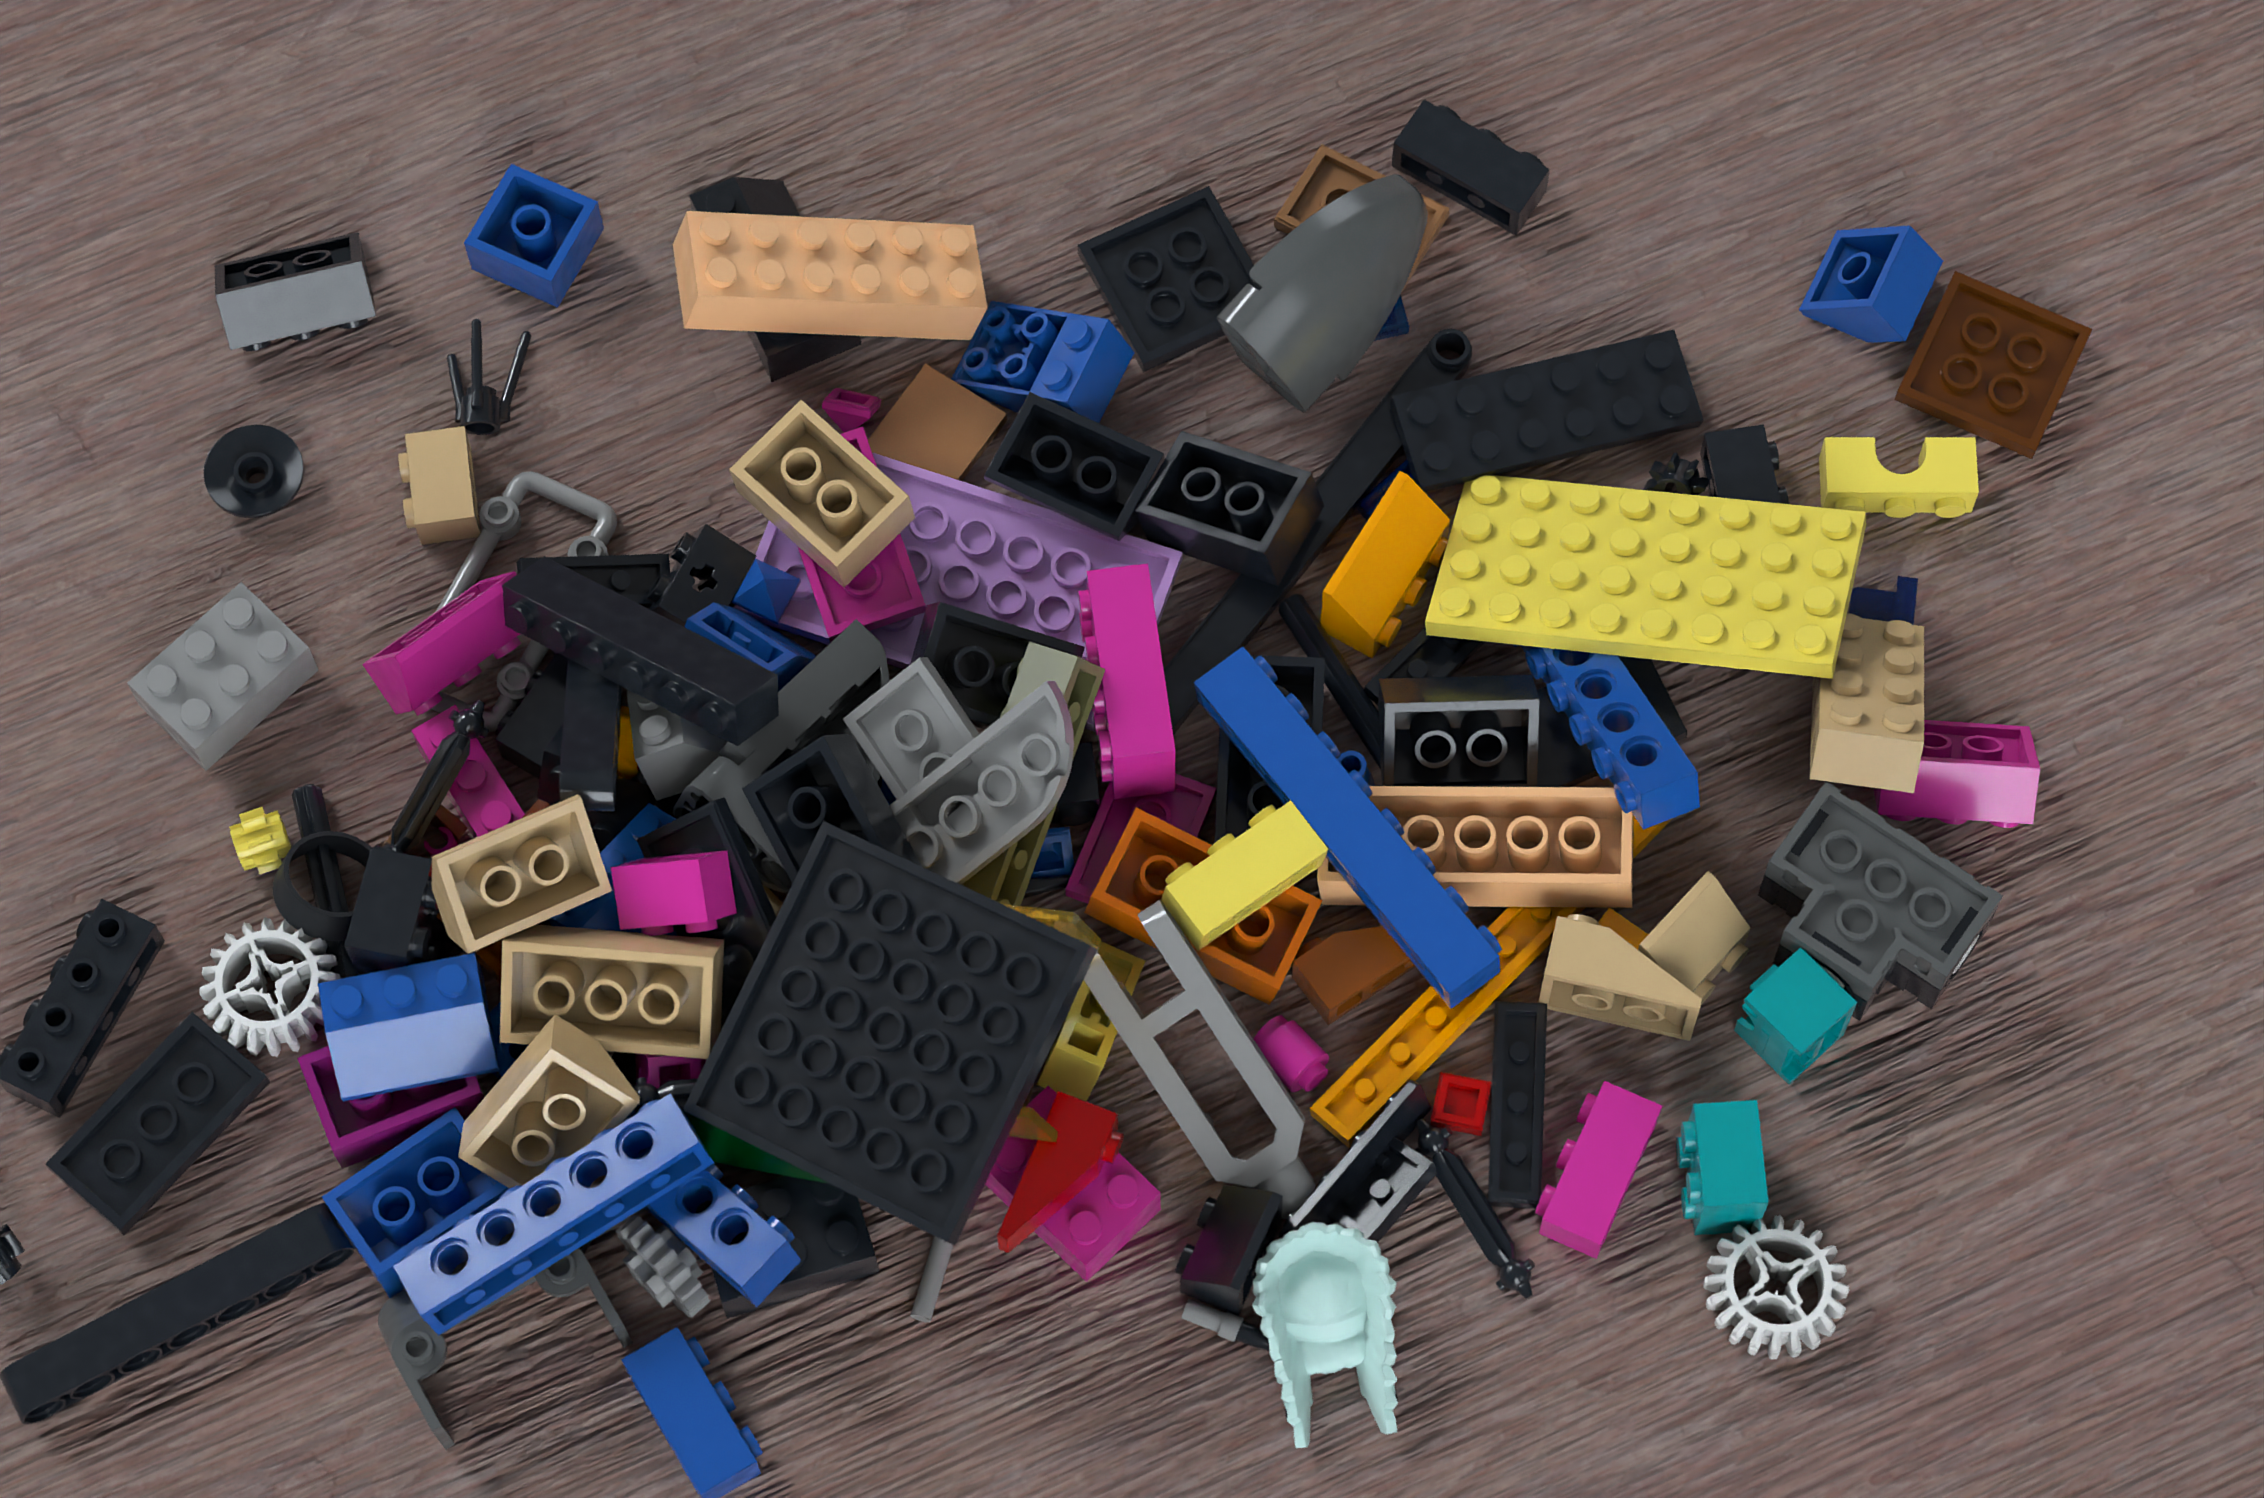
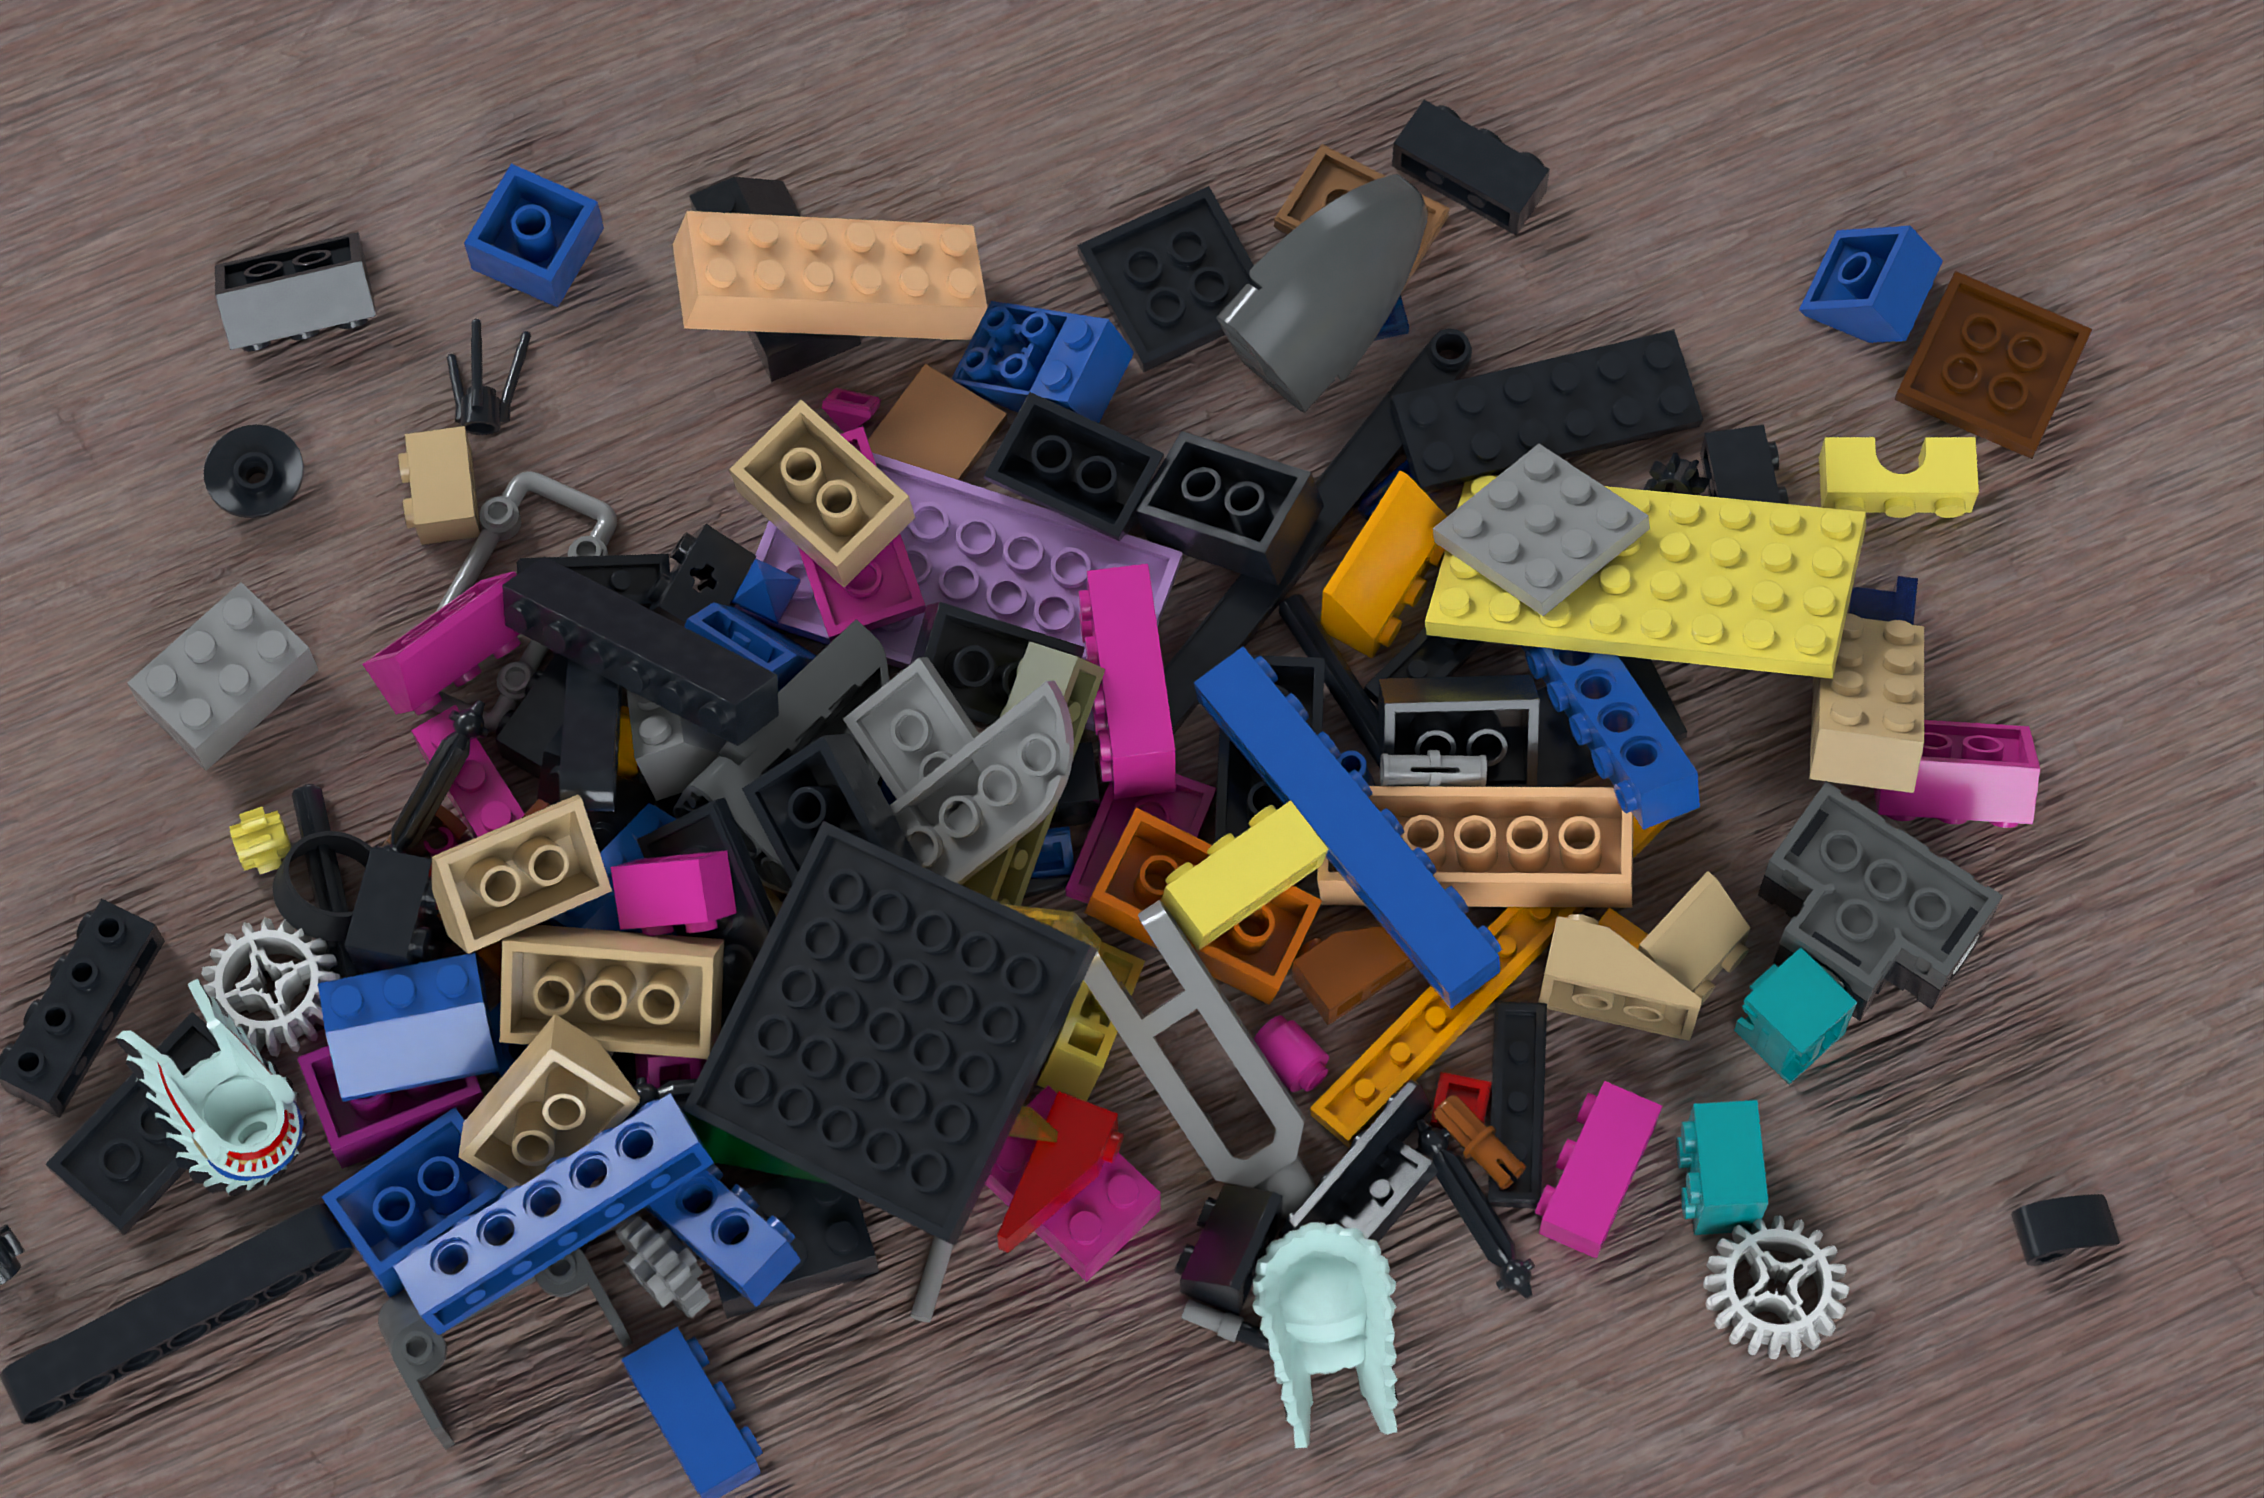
(229, 1114): none -> light aqua piece
(1397, 770): none -> light grey pin
(1478, 1140): none -> dark orange axle
(1541, 529): none -> light grey plate
(2063, 1224): none -> black panel

